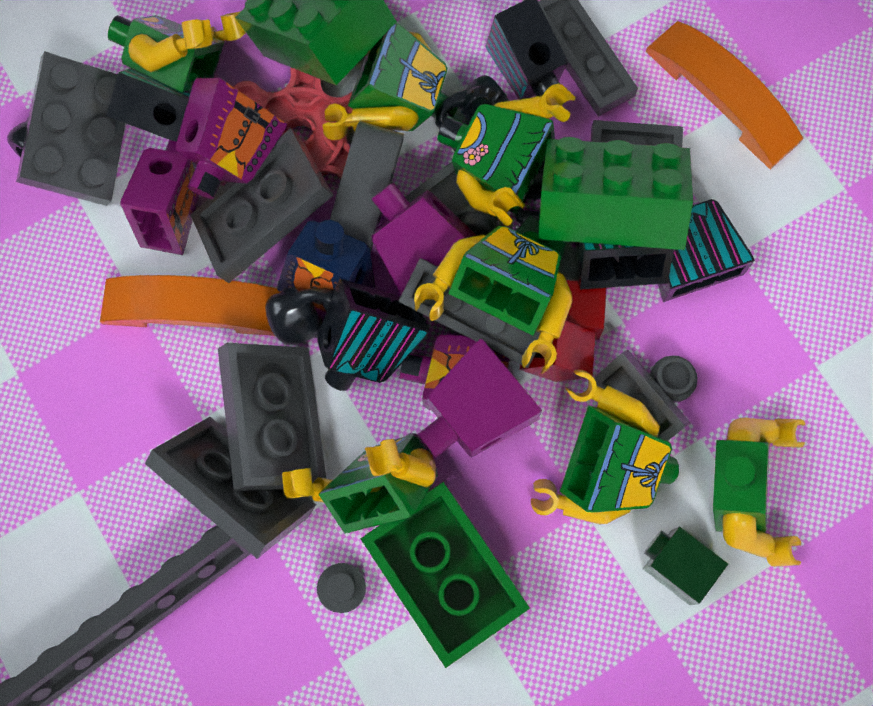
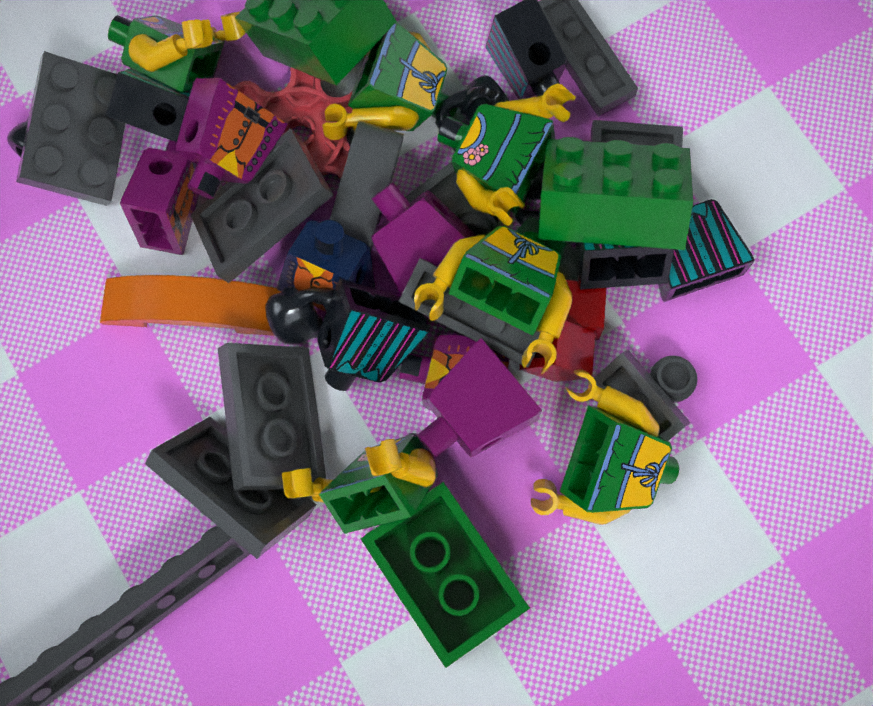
(341, 588): dark grey plate -> none
(683, 565): dark green brick -> none
(729, 87): orange slope -> none
(743, 487): torso -> none

